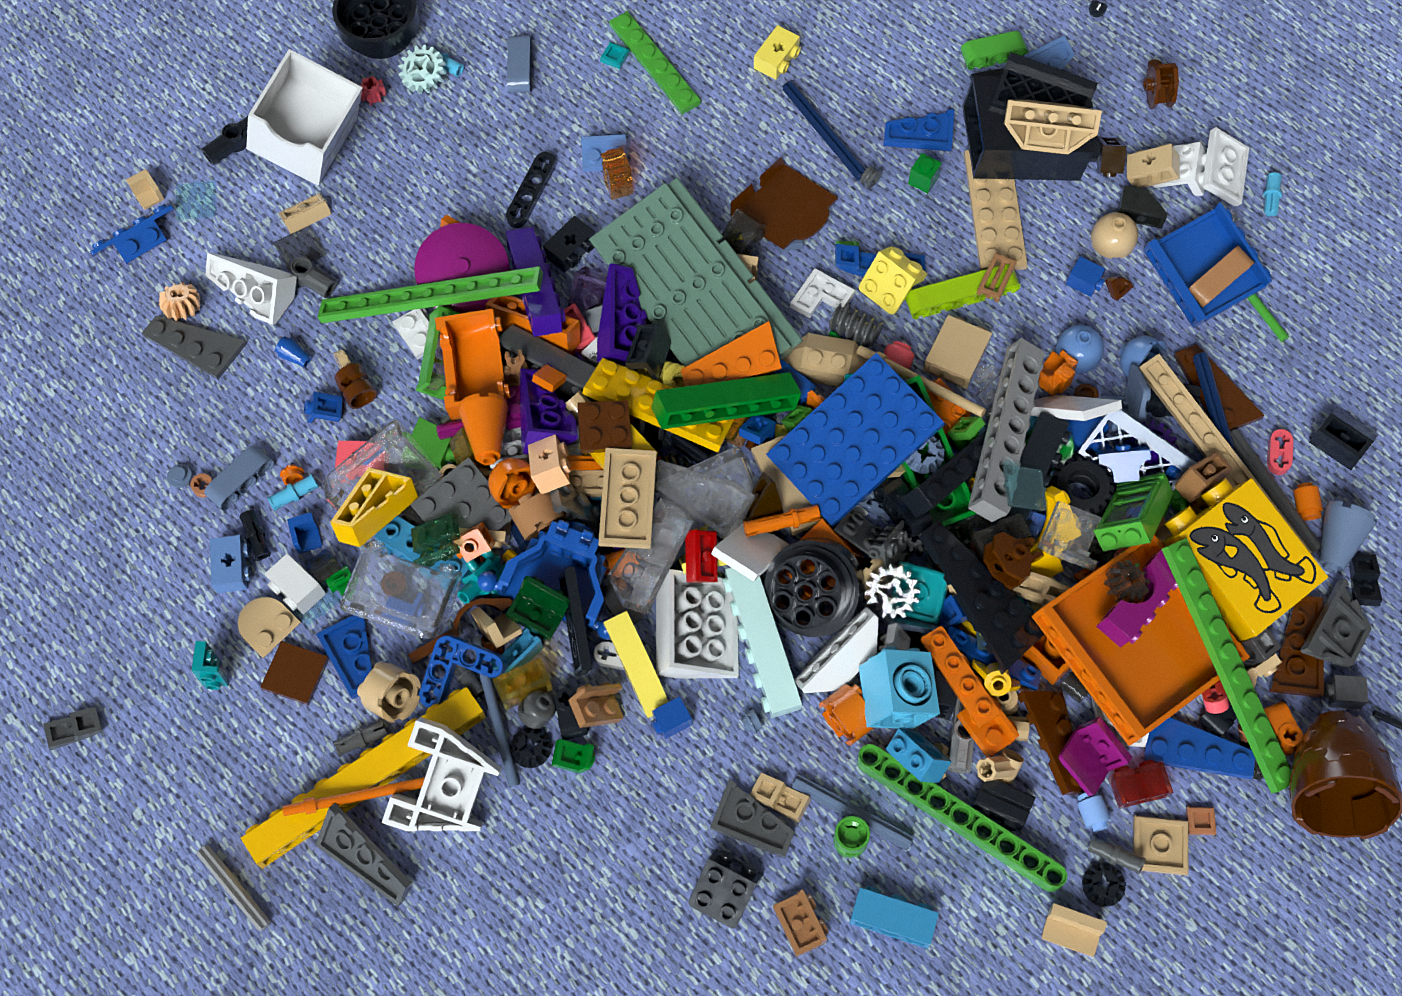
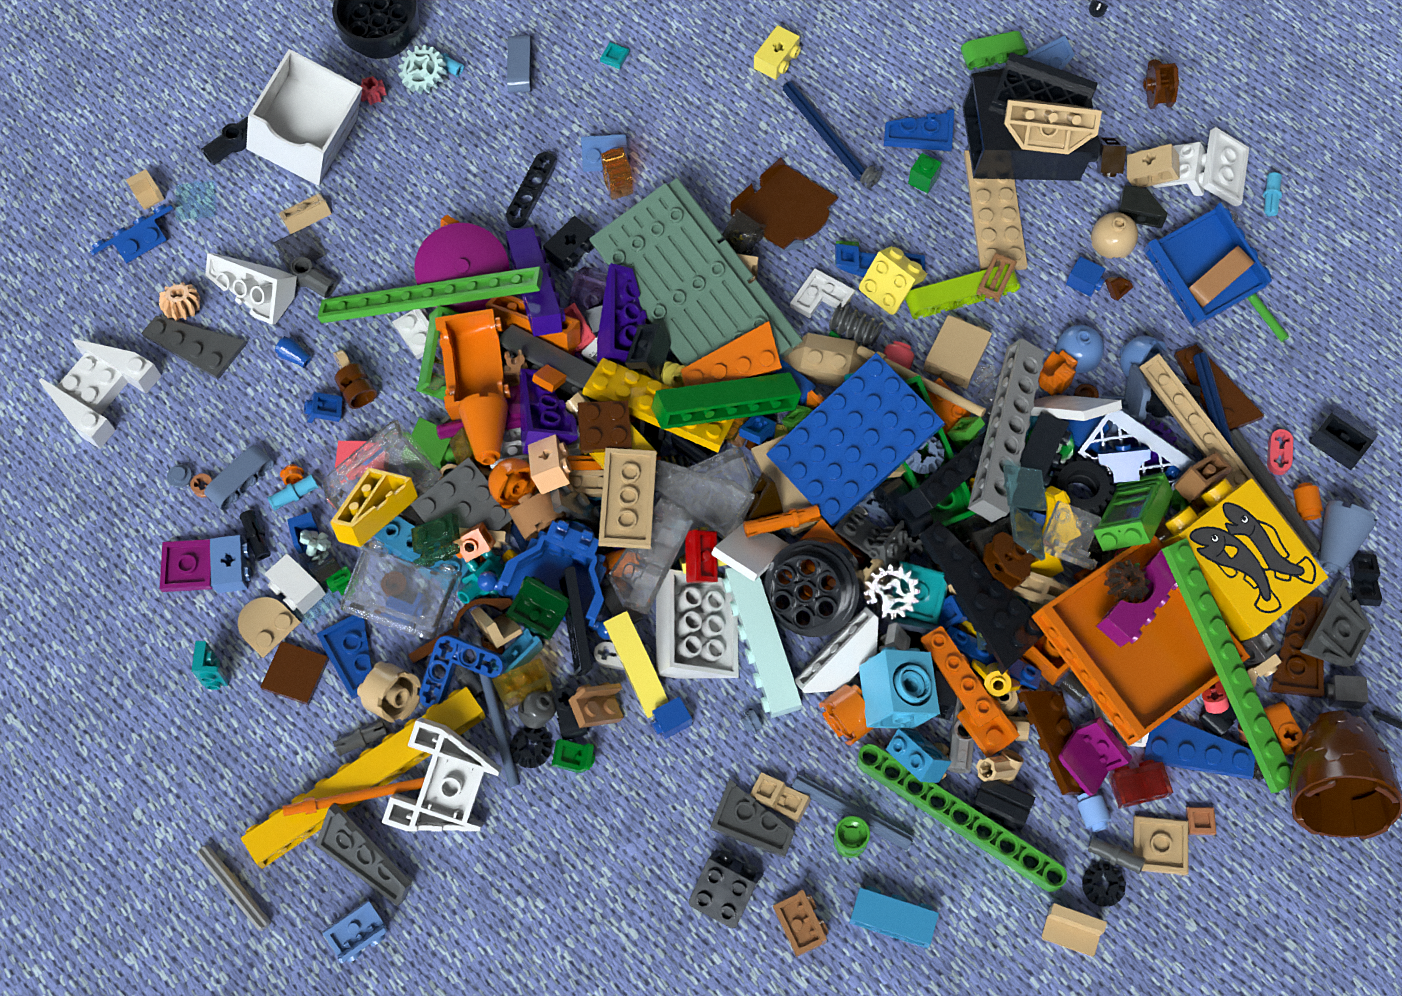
(75, 728): dark grey slope -> none
(95, 384): none -> white wedge
(185, 566): none -> magenta plate
(314, 541): none -> light aqua plant
(355, 932): none -> medium blue bracket
(655, 62): bright green plate -> none
(1027, 533): none -> clear light blue piece

